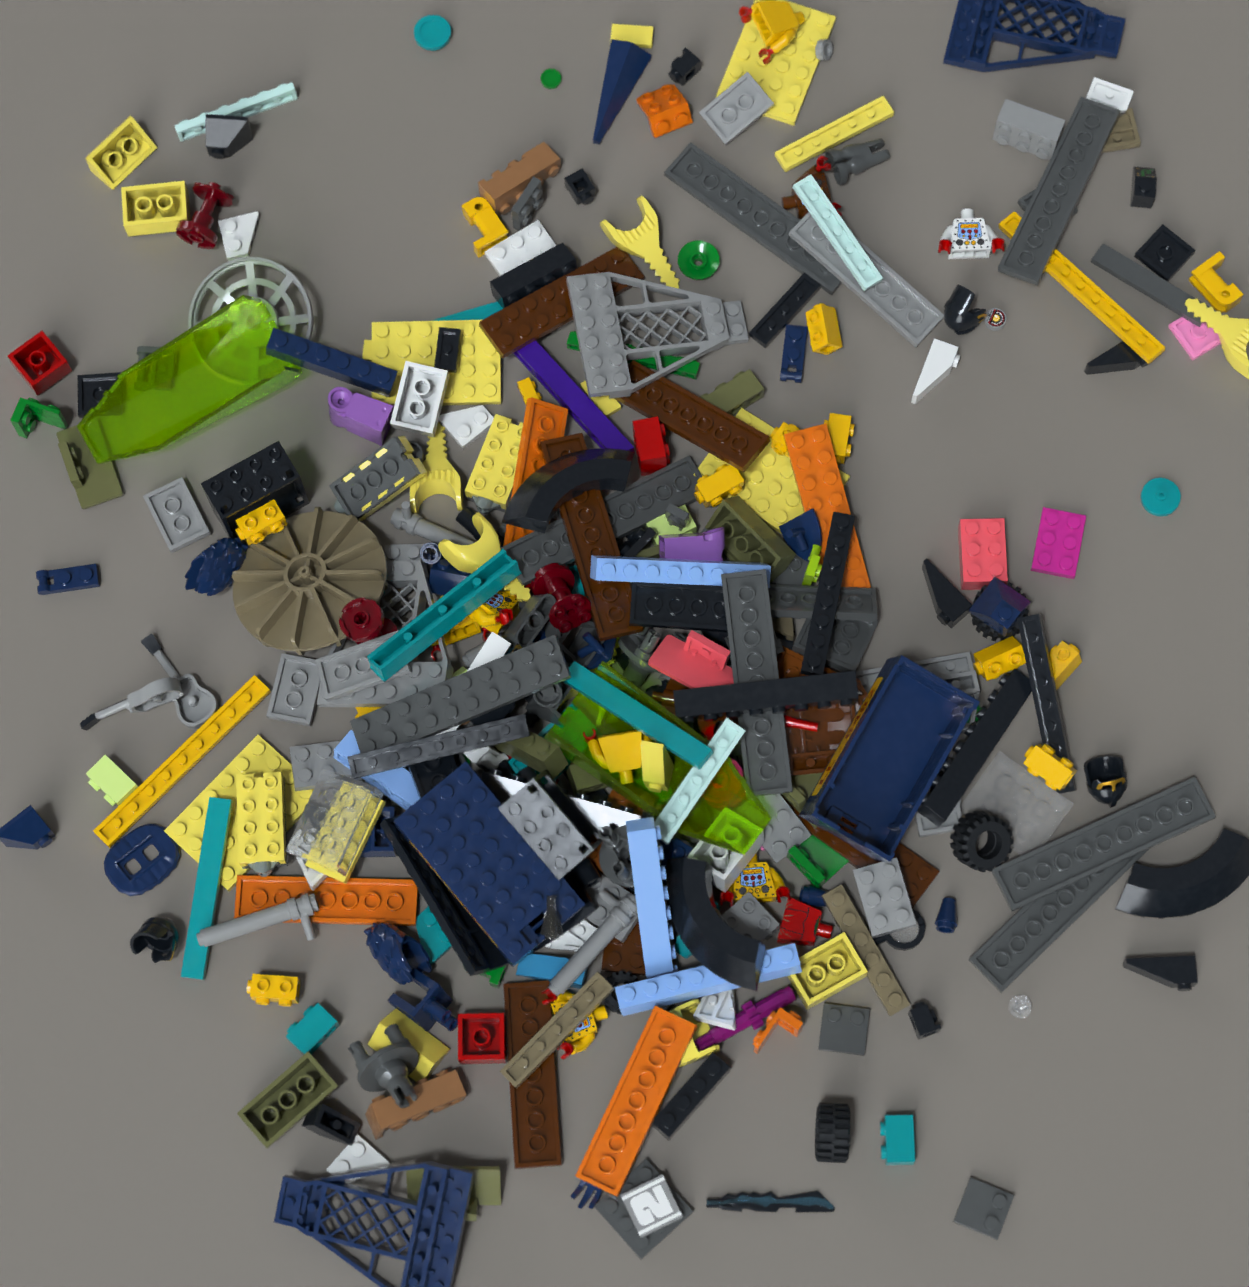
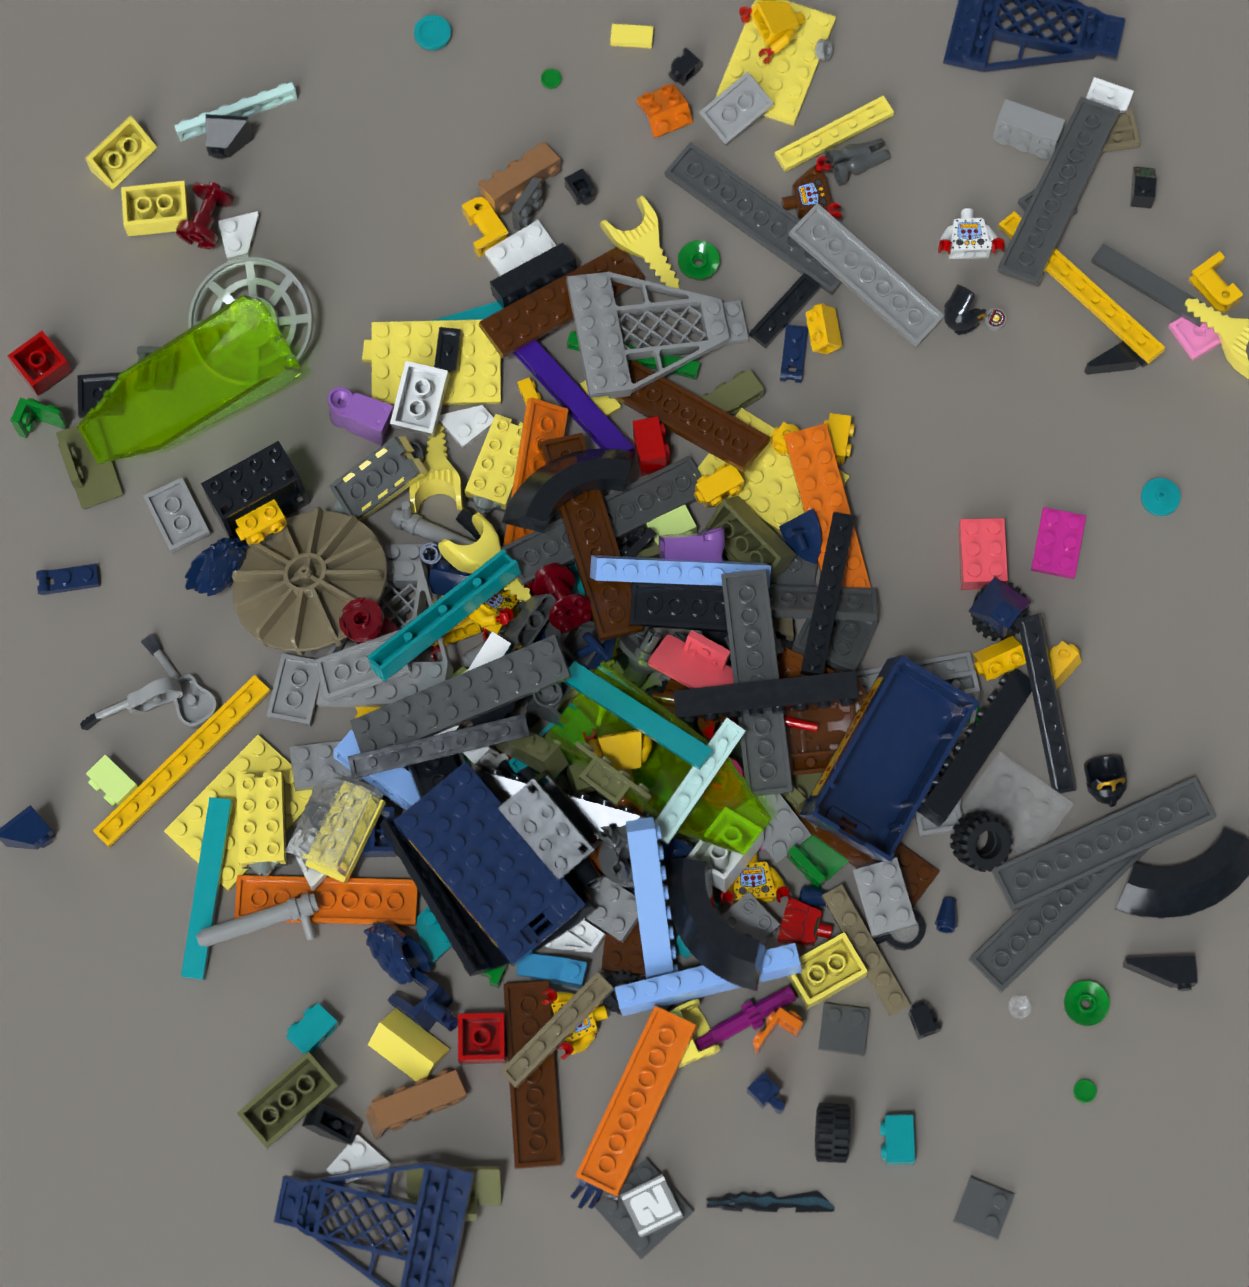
(132, 847): dark blue piece -> none
(159, 935): black helmet -> none
(274, 989): yellow brick -> none
(331, 362): dark blue brick -> none
(387, 1067): dark grey piece -> none
(551, 923): clear smoke cone -> none
(606, 779): none -> olive bracket
(618, 918): light grey cylinder -> none
(622, 72): dark blue wedge -> none
(656, 766): light yellow slope -> none
(676, 516): dark grey plate -> none
(690, 1096): black brick -> none
(717, 1010): white wing -> none
(764, 1091): none -> dark blue brick
(813, 568): lime plate -> none
(837, 232): light aqua plate -> none
(936, 368): white slope -> none
(947, 600): black slope -> none
(1049, 766): yellow brick -> none
(1084, 1091): none -> green piece
(1094, 995): none -> green dish
(1164, 253): black plate -> none

